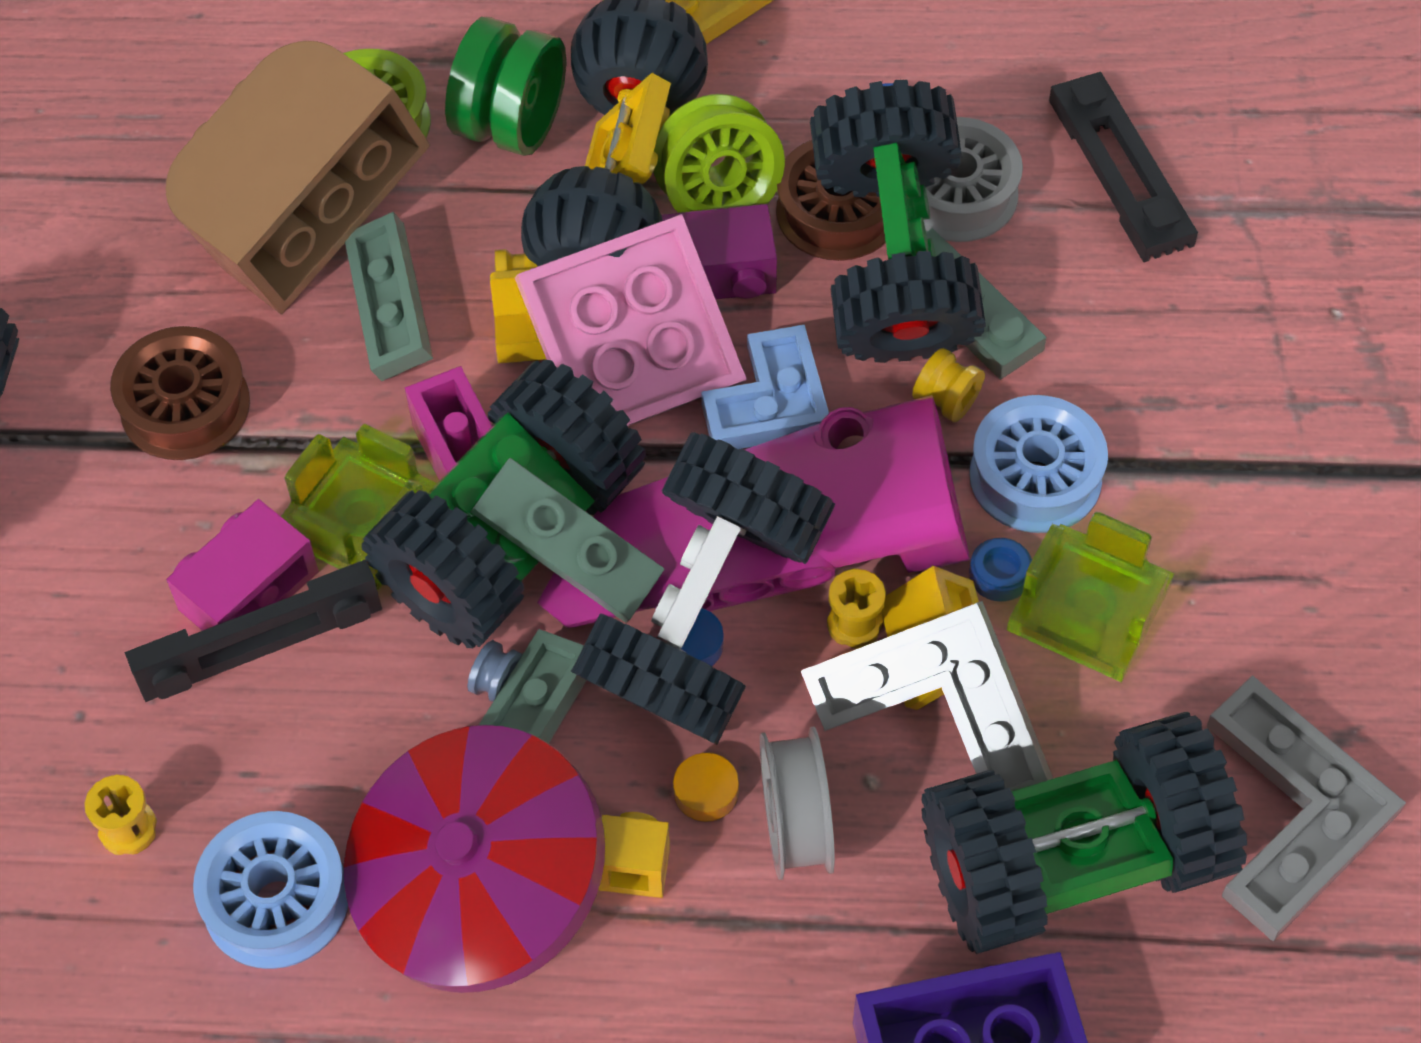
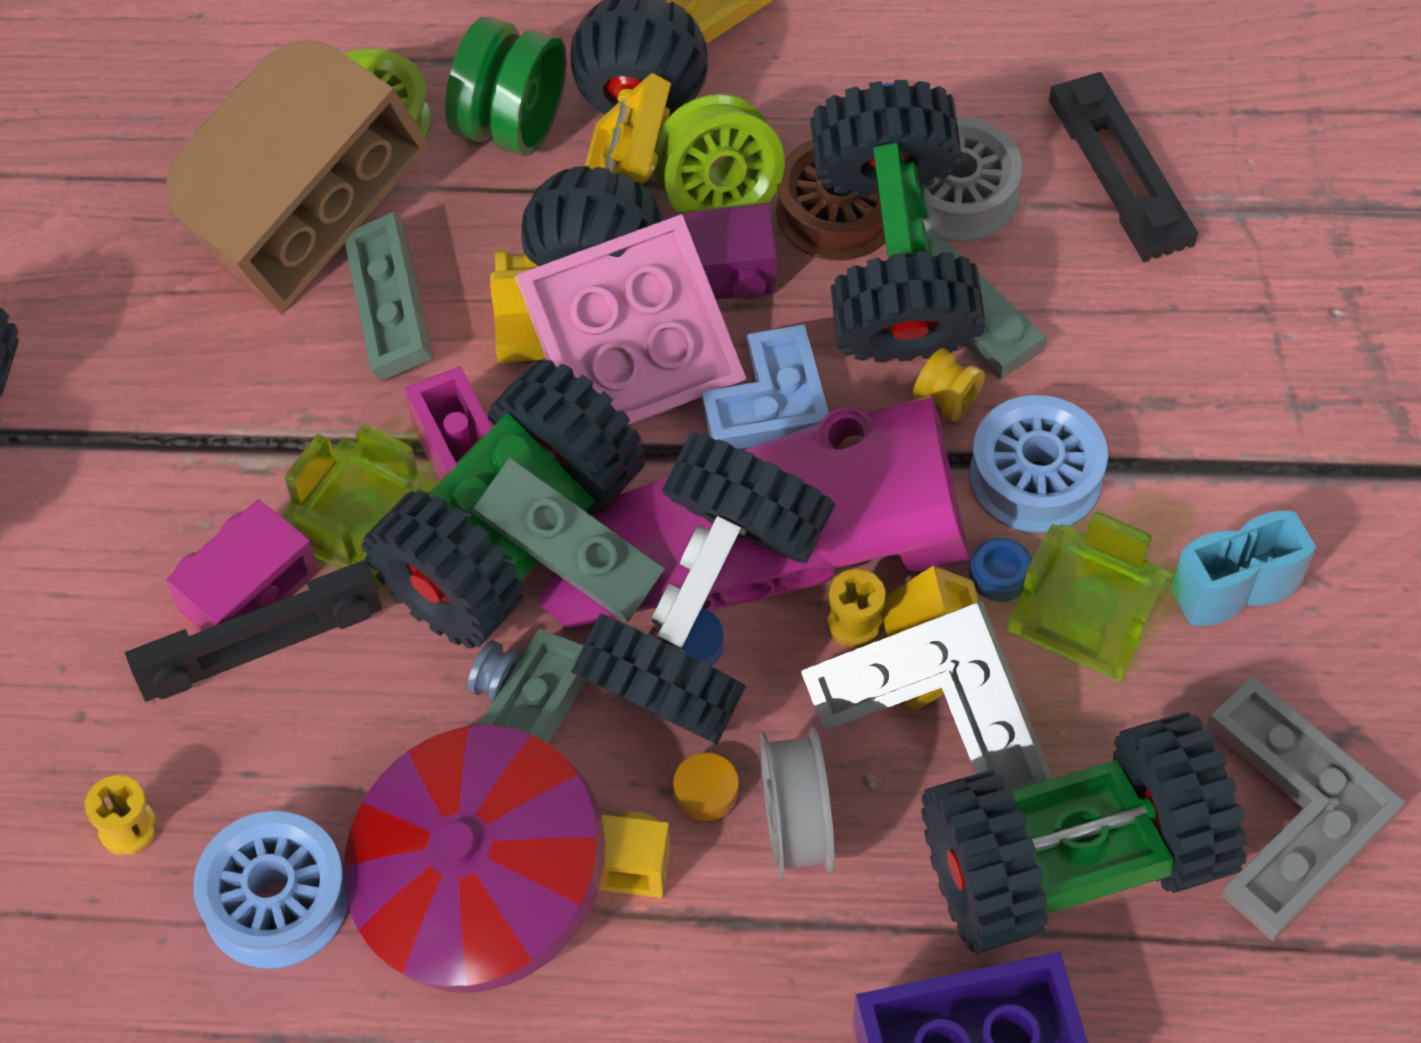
(180, 393): copper wheel -> none
(1242, 568): none -> medium azure brick

